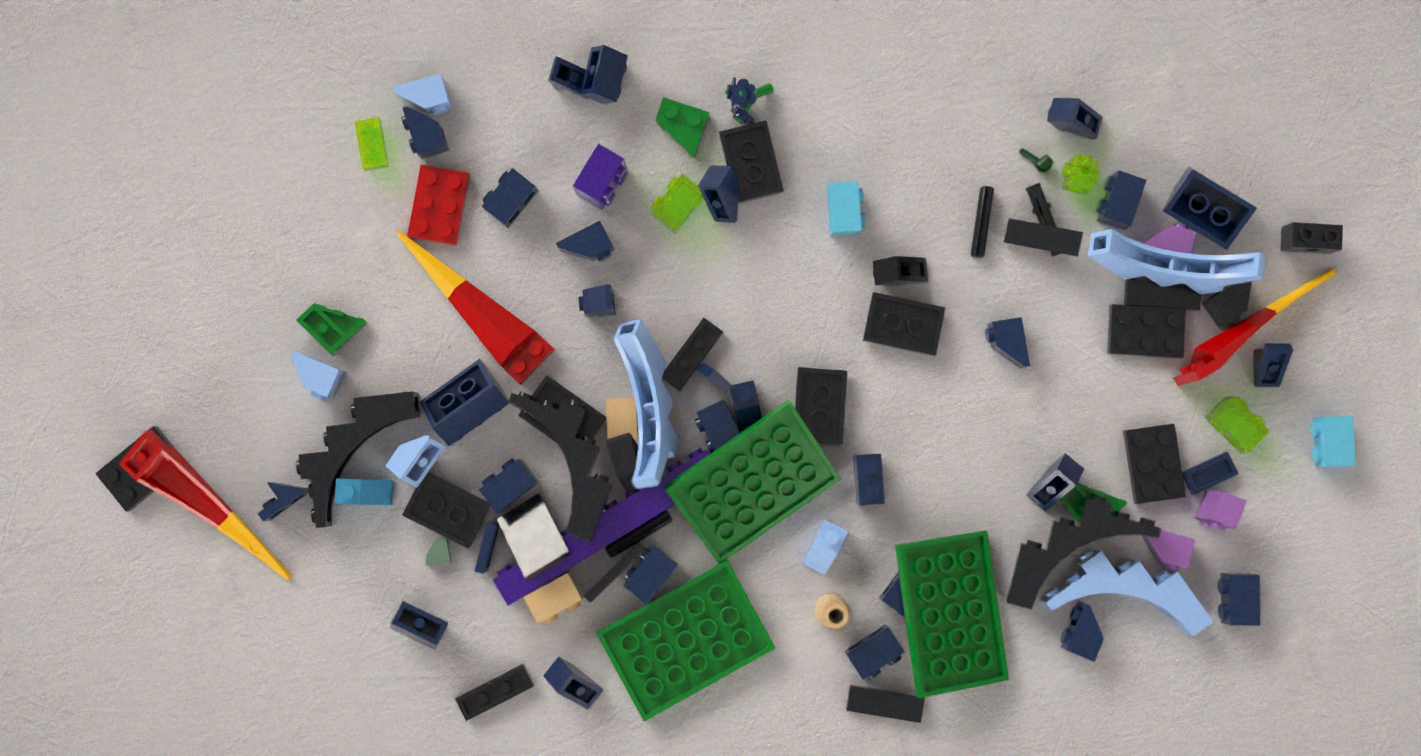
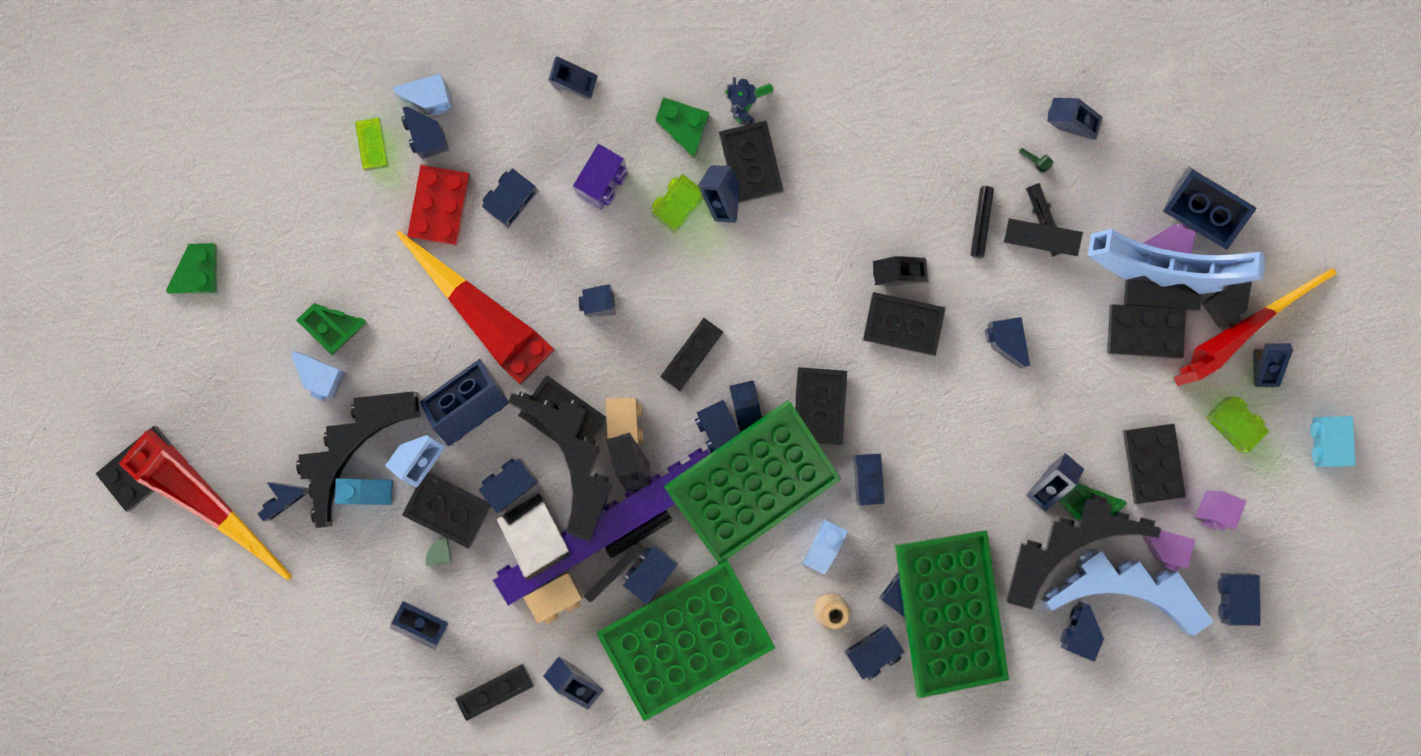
(196, 270): none -> green wing
(487, 547): dark blue tile -> none
(588, 243): dark blue slope -> none
(604, 74): dark blue brick -> none
(653, 403): light blue arch -> none
(714, 377): dark blue tile -> none
(844, 208): medium azure brick -> none
(885, 703): black tile -> none
(1080, 174): clear neon green brick -> none
(1120, 200): dark blue brick -> none
(1209, 473): dark blue tile -> none
(1311, 238): black brick -> none

